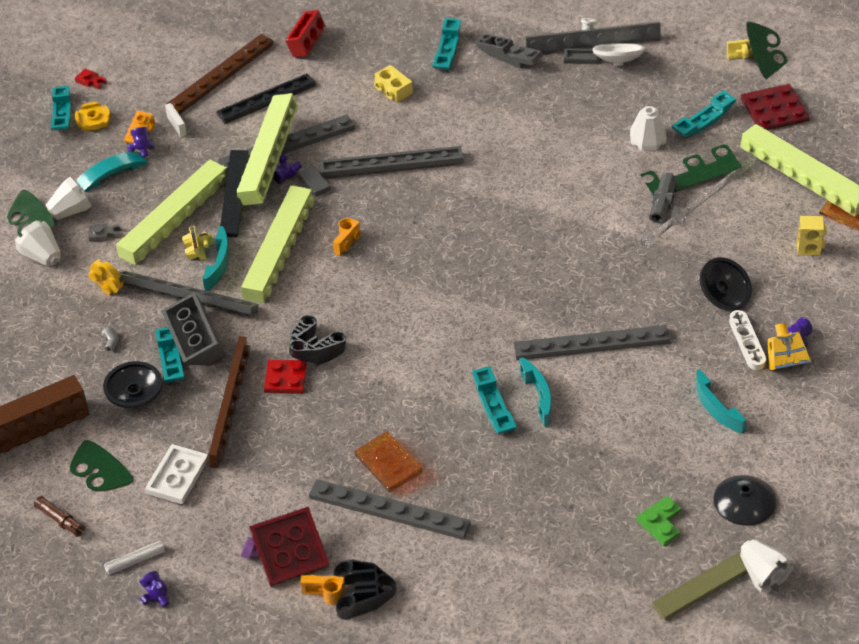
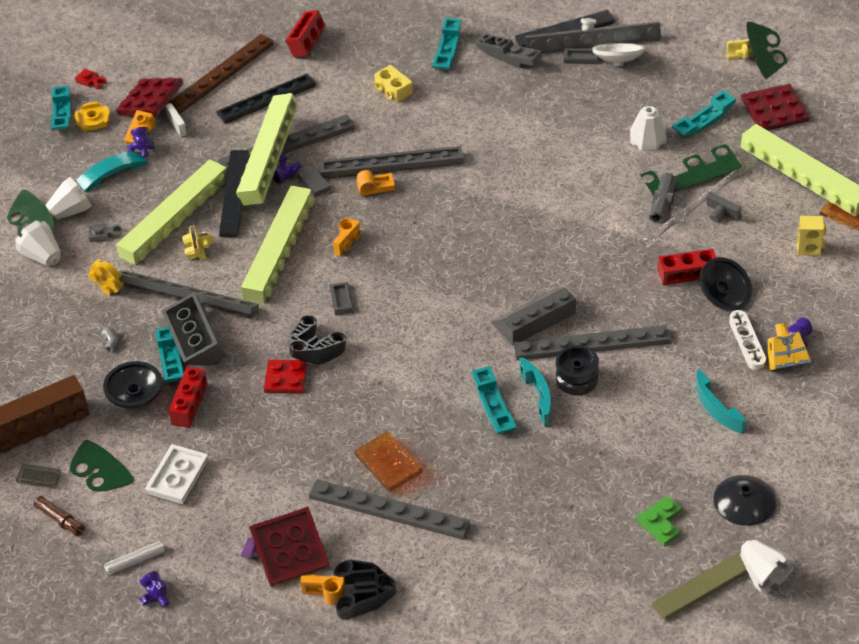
(38, 476): none -> clear smoke tile
(149, 96): none -> dark red plate
(188, 397): none -> red brick
(214, 273): teal slope -> none
(228, 406): reddish brown plate -> none
(341, 298): none -> dark grey tile
(370, 184): none -> light orange plate
(536, 315): none -> dark grey slope
(577, 370): none -> black wheel
(602, 19): none -> black tile
(683, 266): none -> red brick
(722, 207): none -> dark grey tile

